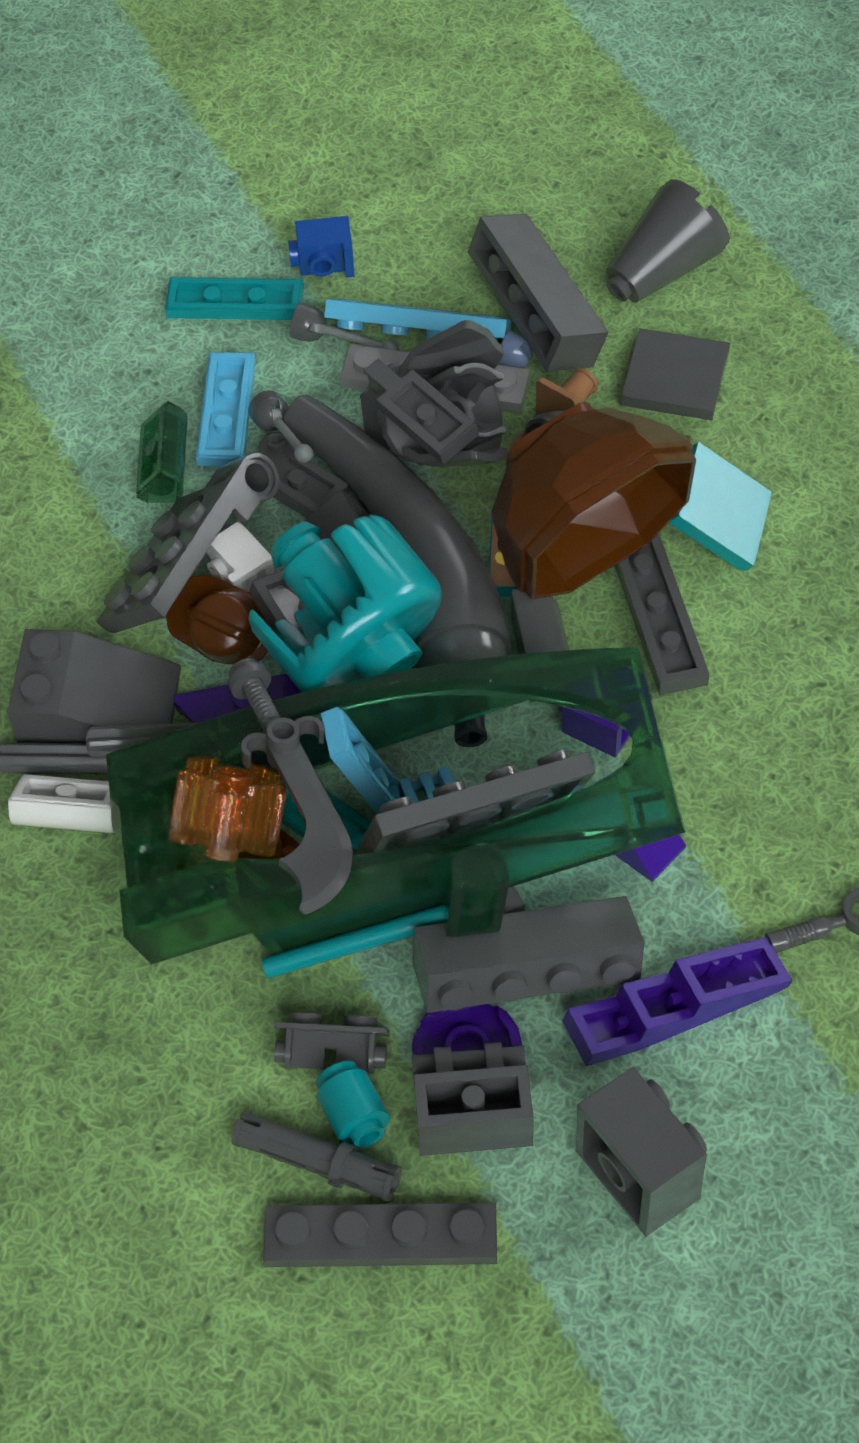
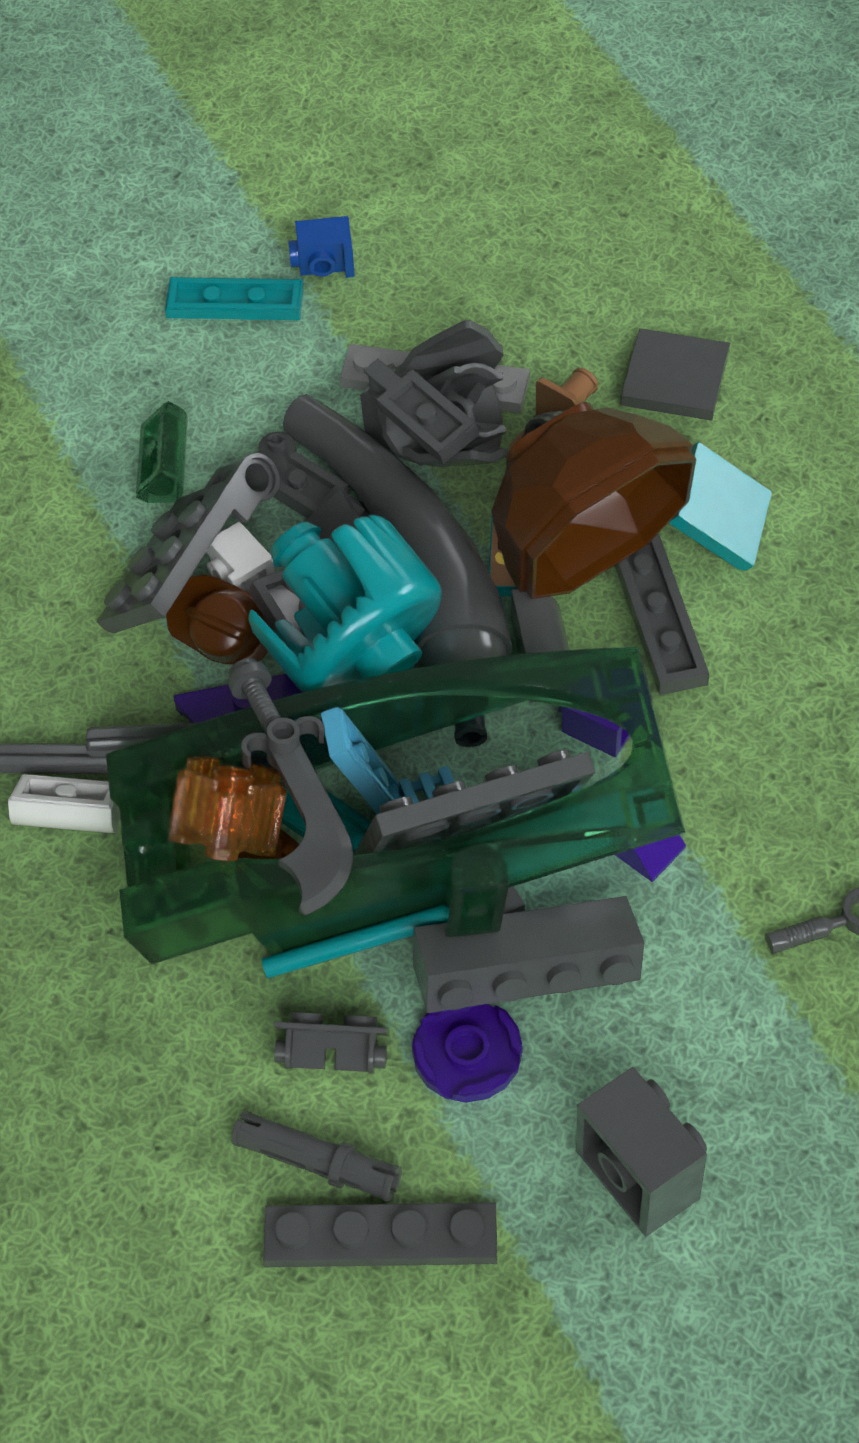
(84, 682): dark grey slope -> none
(225, 408): medium azure tile -> none
(272, 419): hinge -> none
(310, 325): hinge -> none
(352, 1104): teal brick -> none
(398, 319): medium azure plate -> none
(473, 1099): dark grey brick -> none
(515, 351): sand blue hinge -> none
(537, 292): dark grey brick -> none
(666, 243): dark grey cone -> none
(676, 1001): dark purple slope -> none

